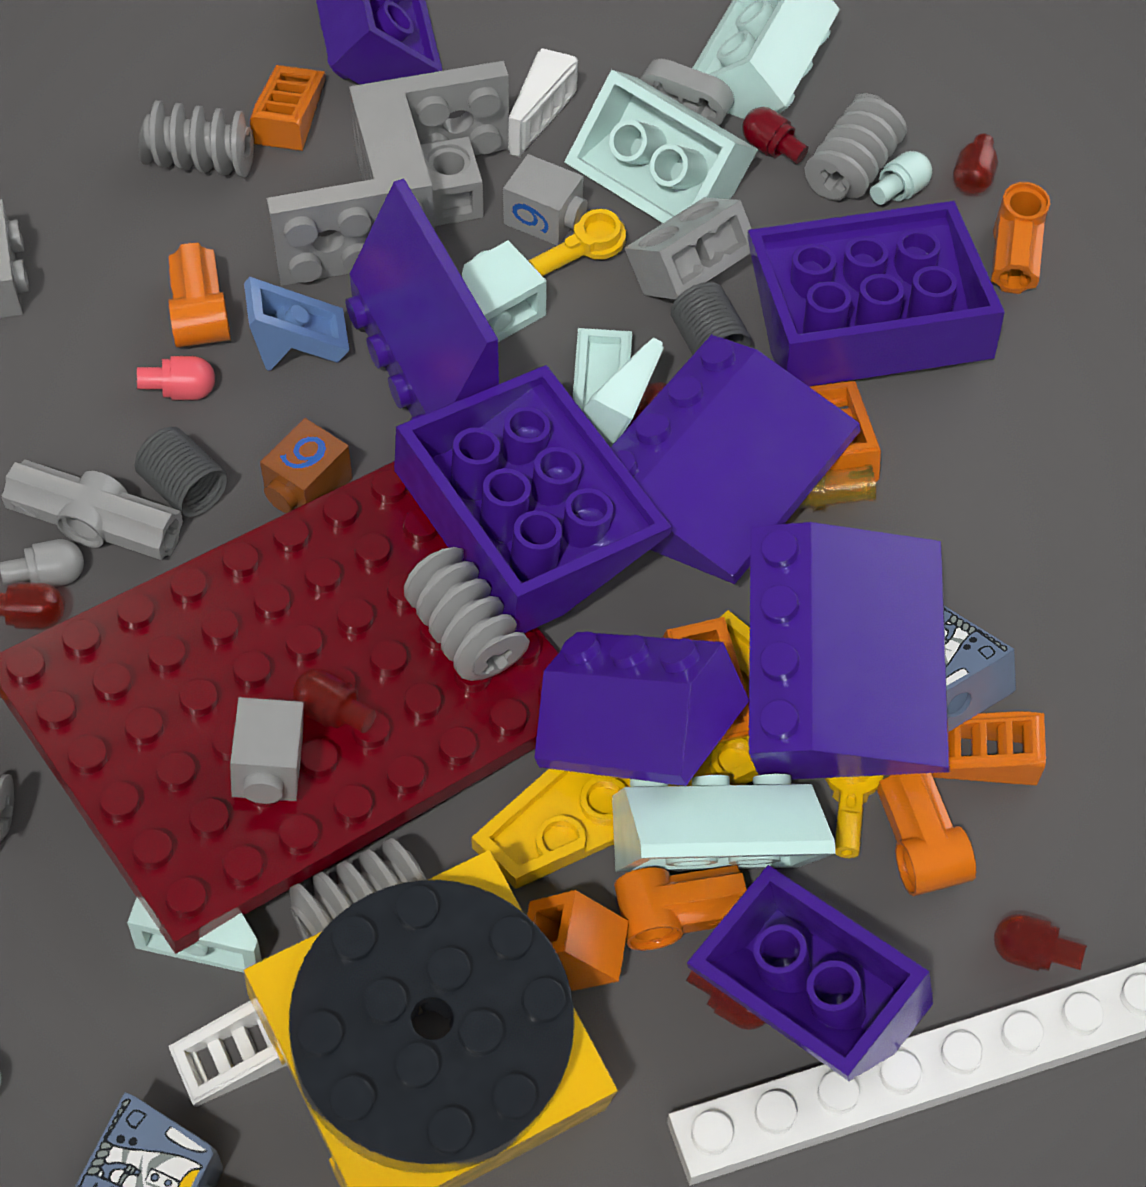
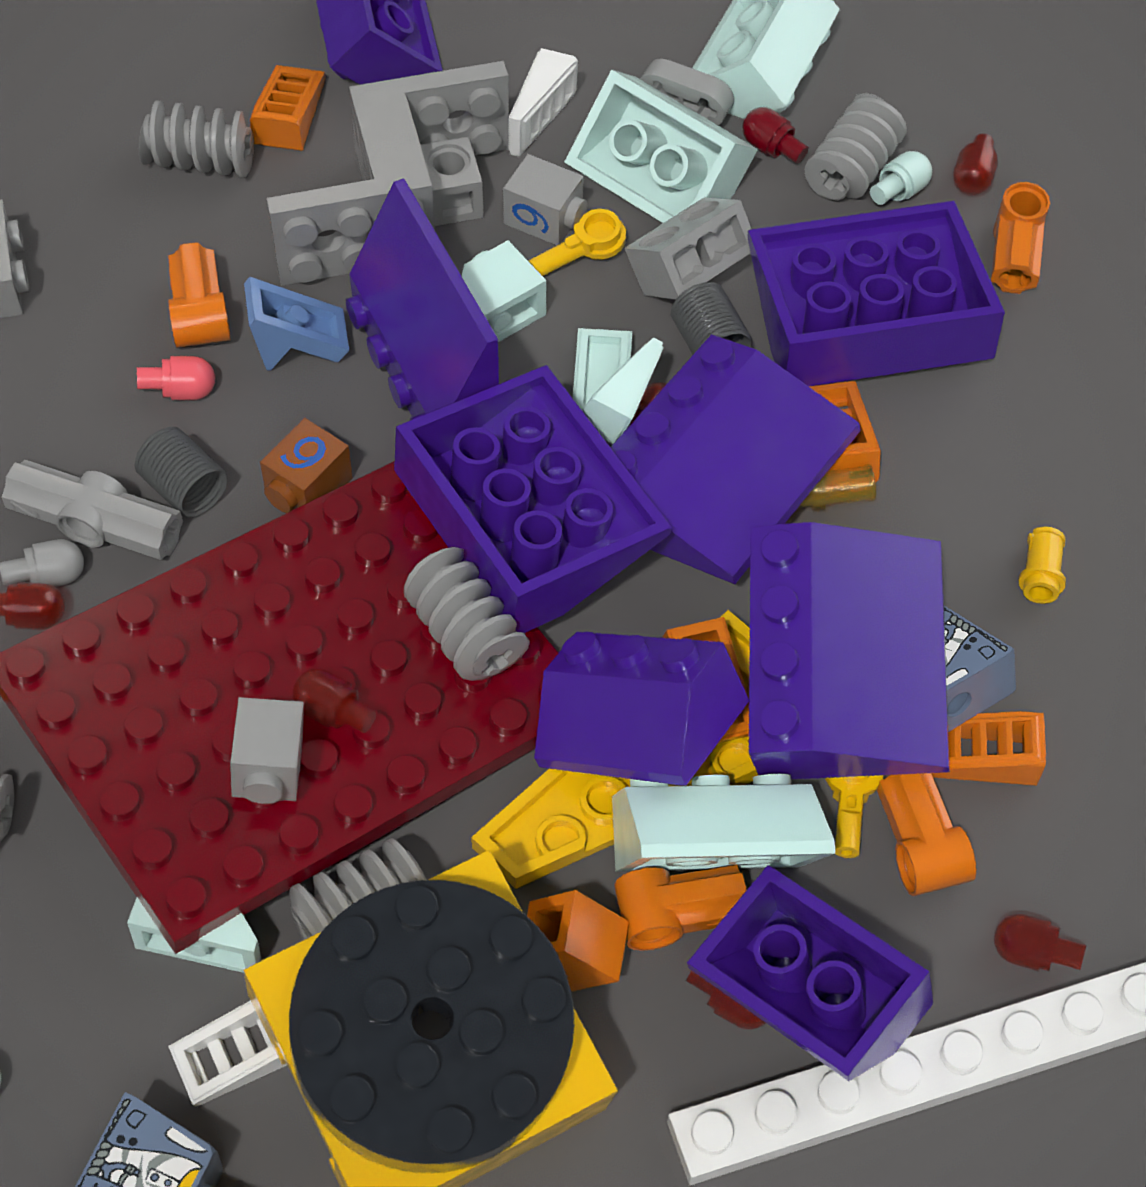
(1043, 577): none -> yellow pin

